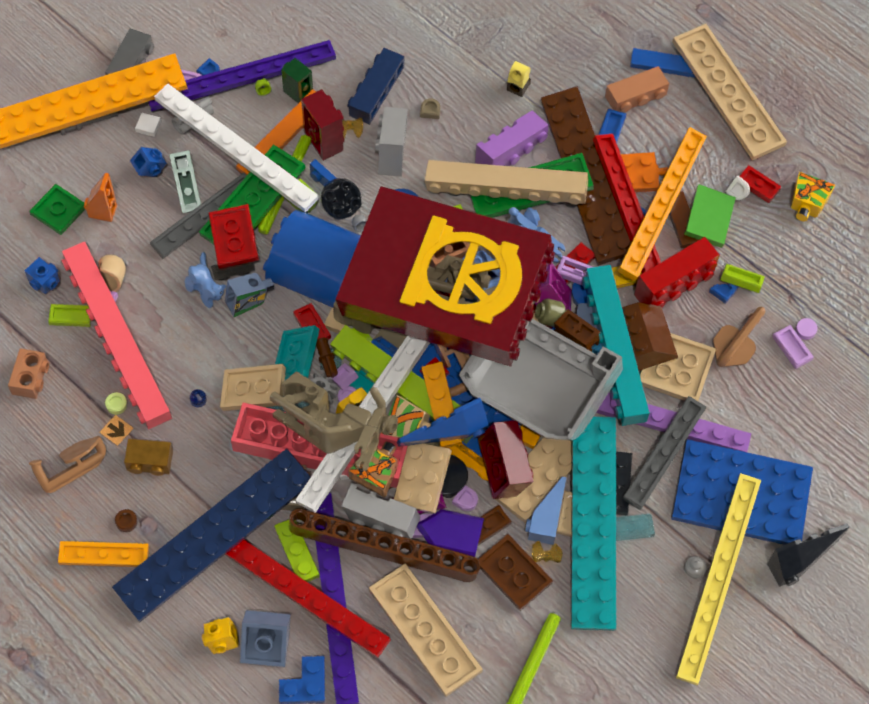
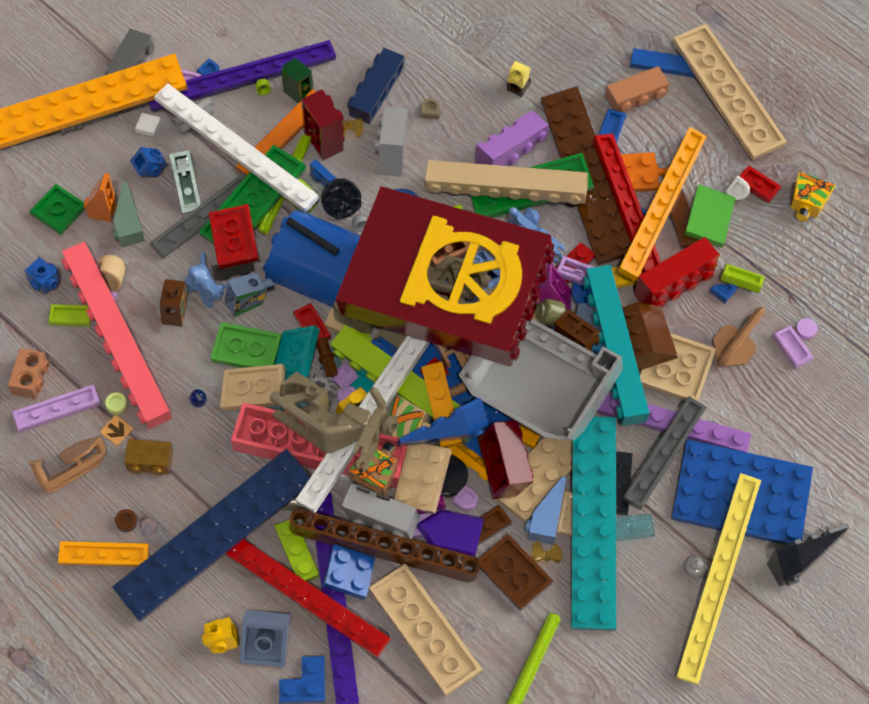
(56, 408): none -> lavender tile
(126, 221): none -> sand green slope
(175, 297): none -> reddish brown torso
(245, 346): none -> bright green plate
(312, 236): none -> black bar
(348, 571): none -> plate

